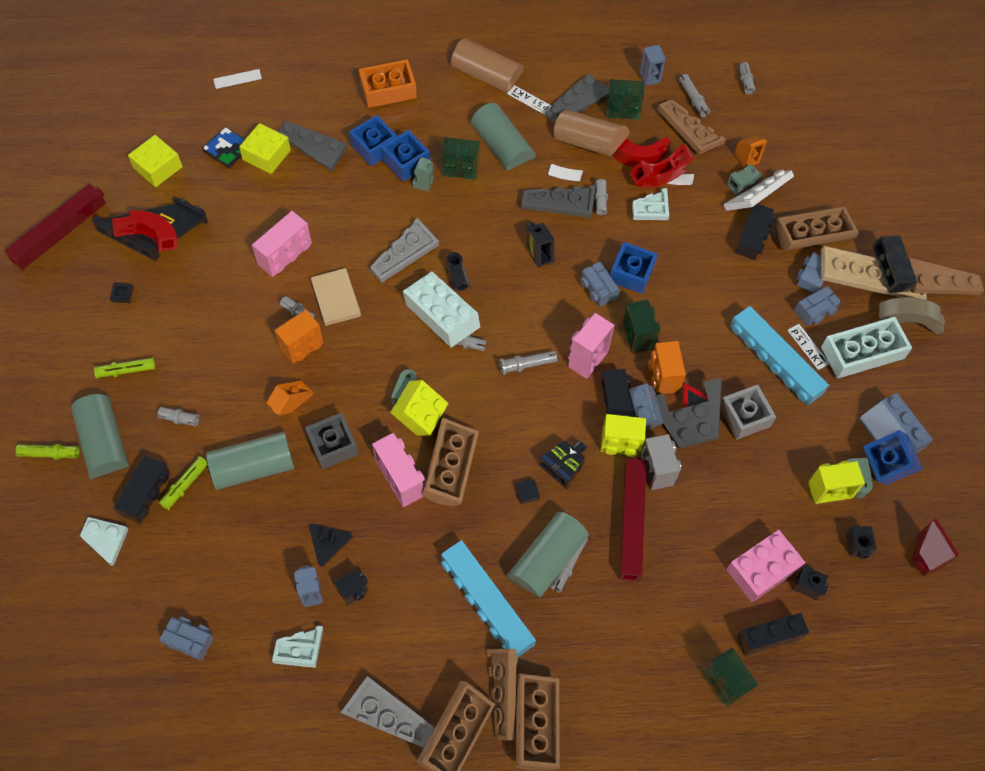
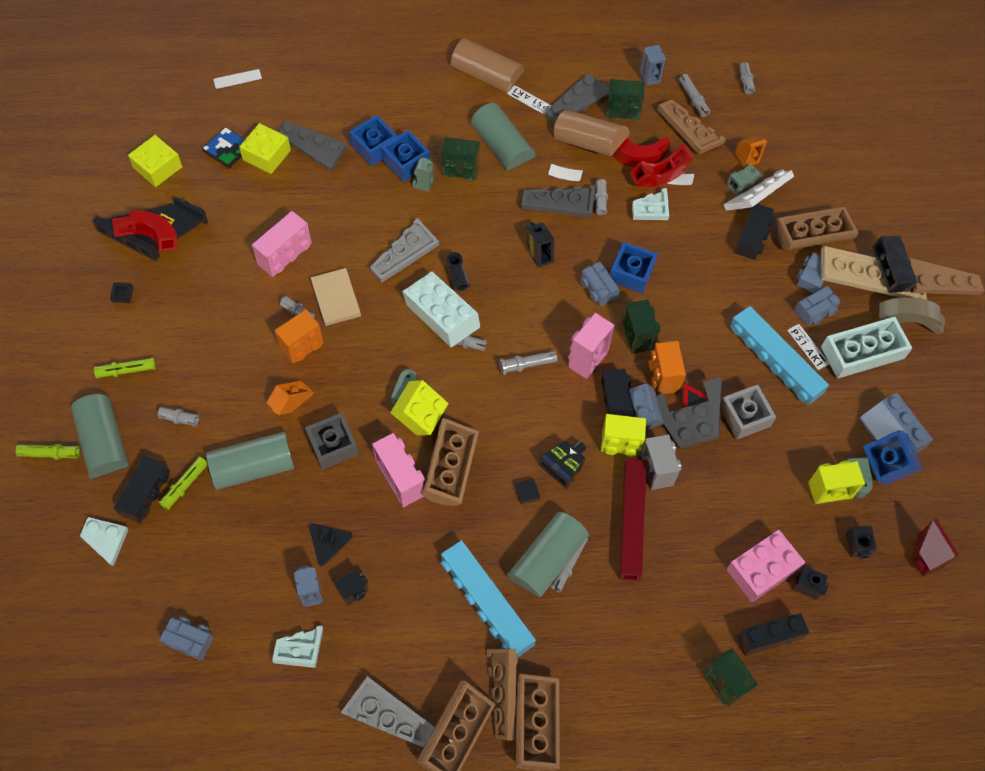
(55, 226): dark red brick -> none
(387, 83): orange brick -> none

